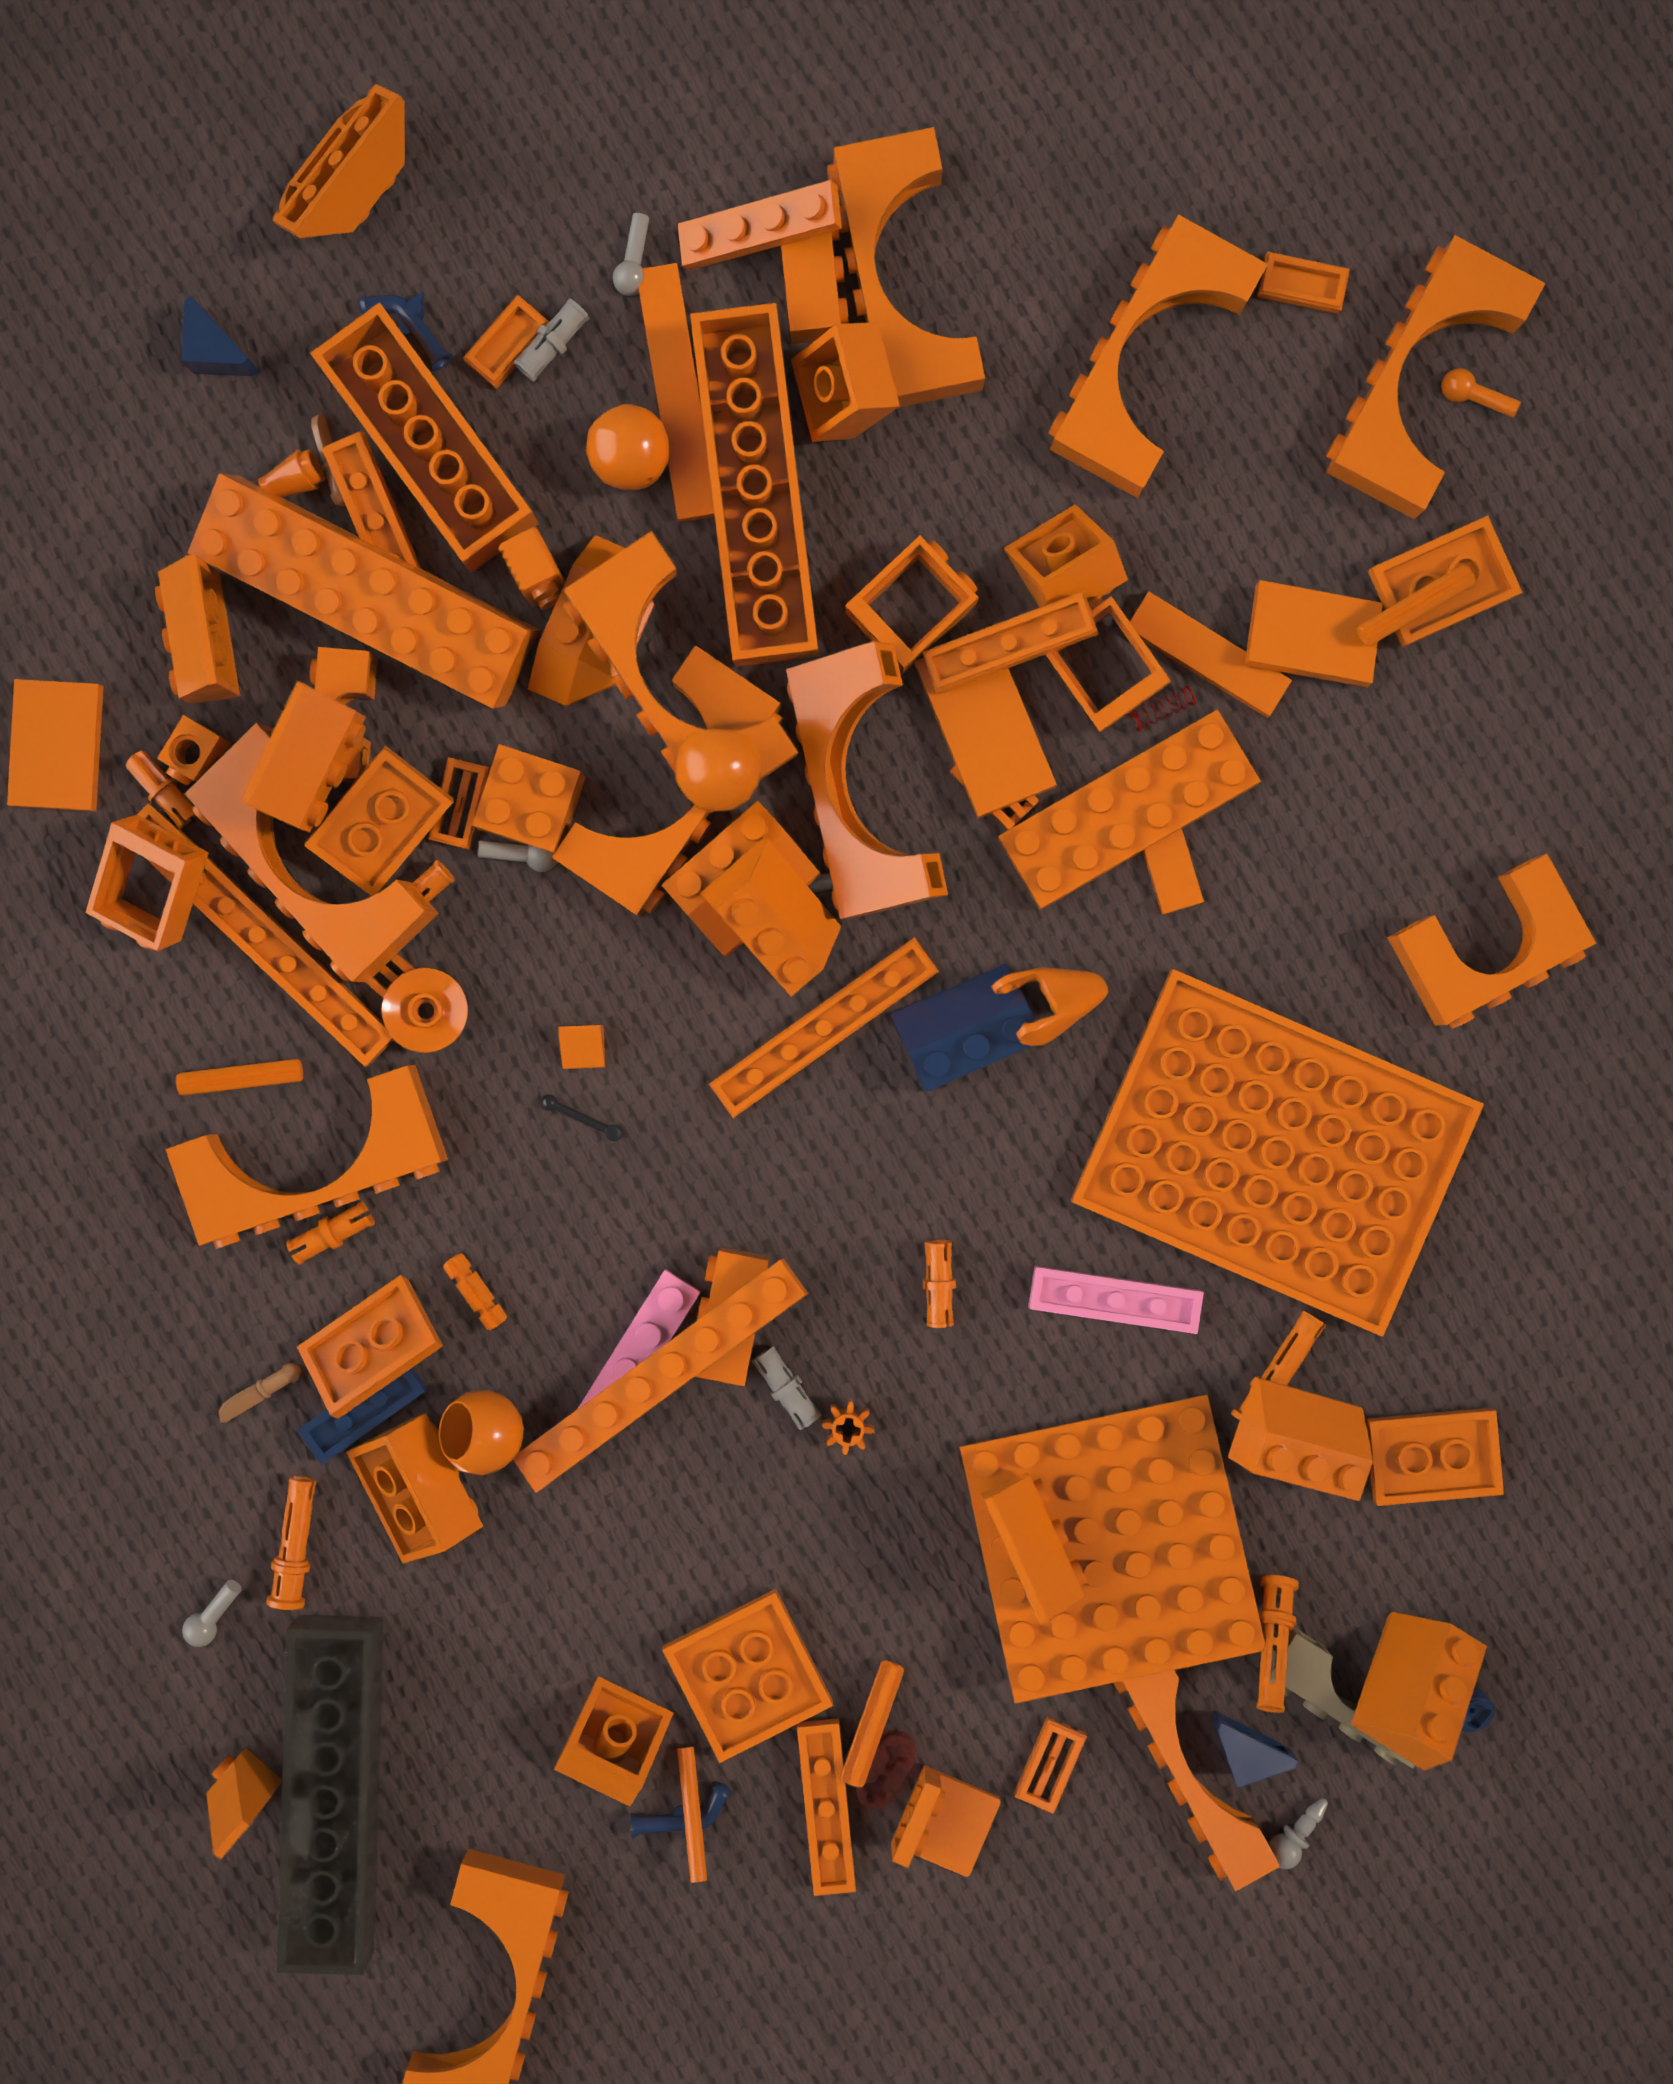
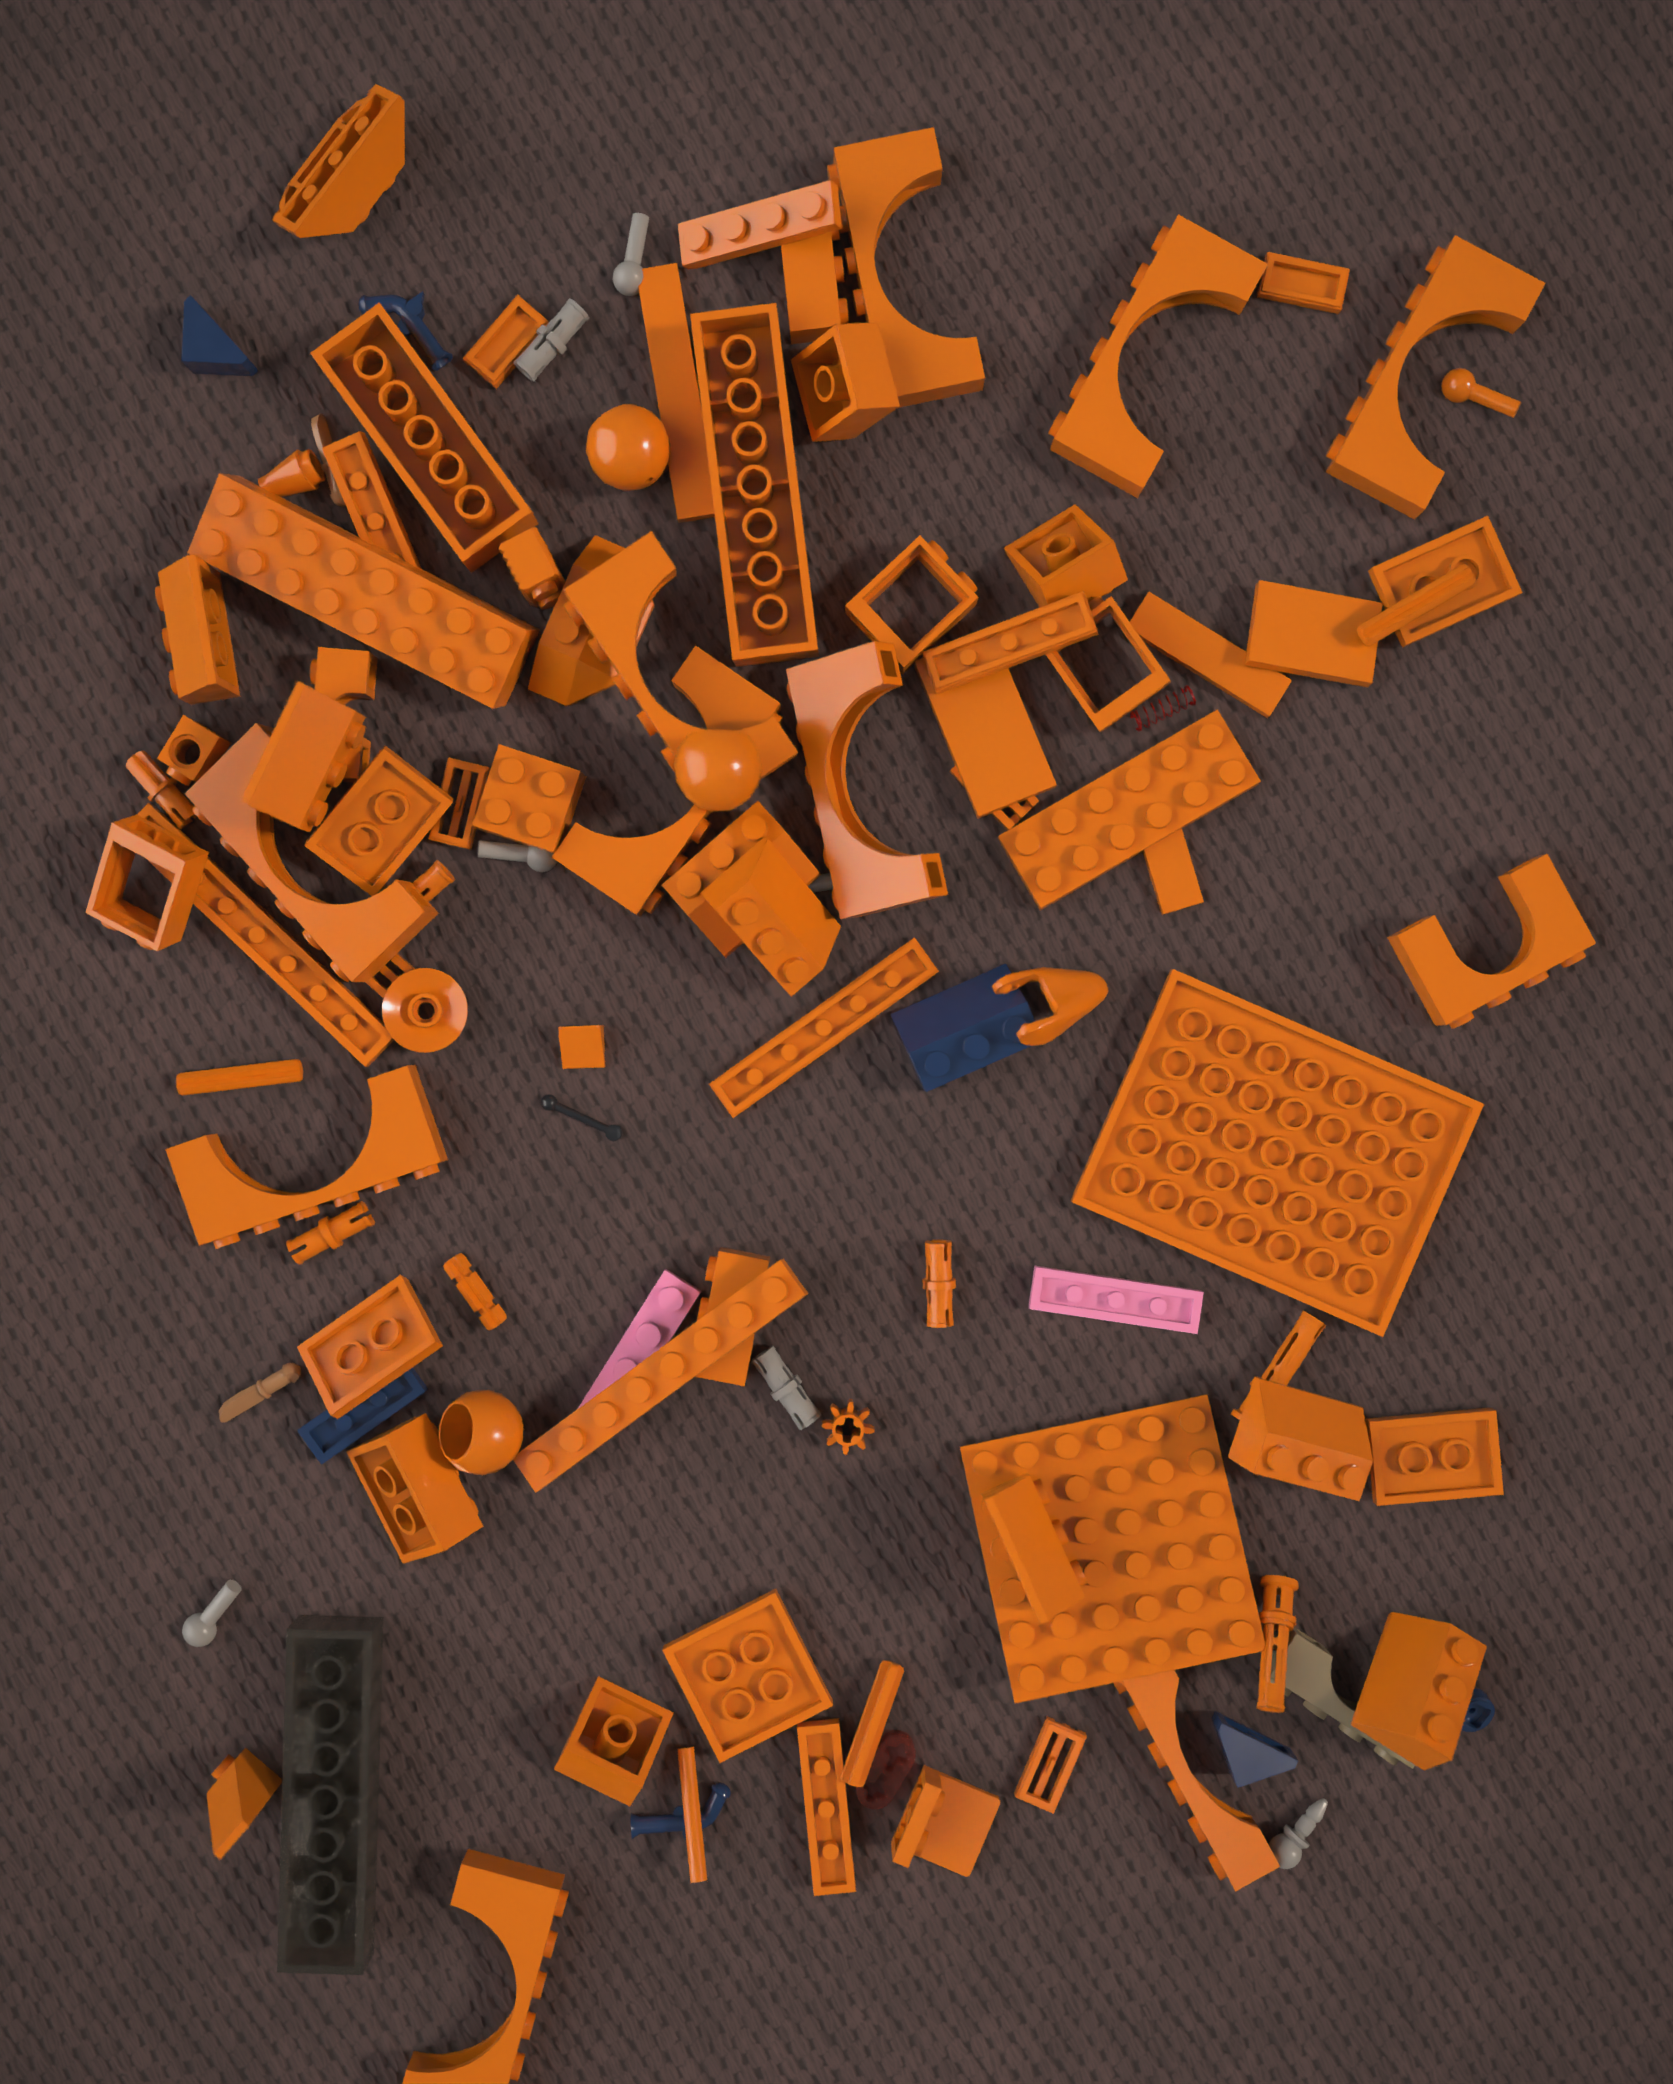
(55, 745): orange tile -> none
(292, 1561): orange pin -> none

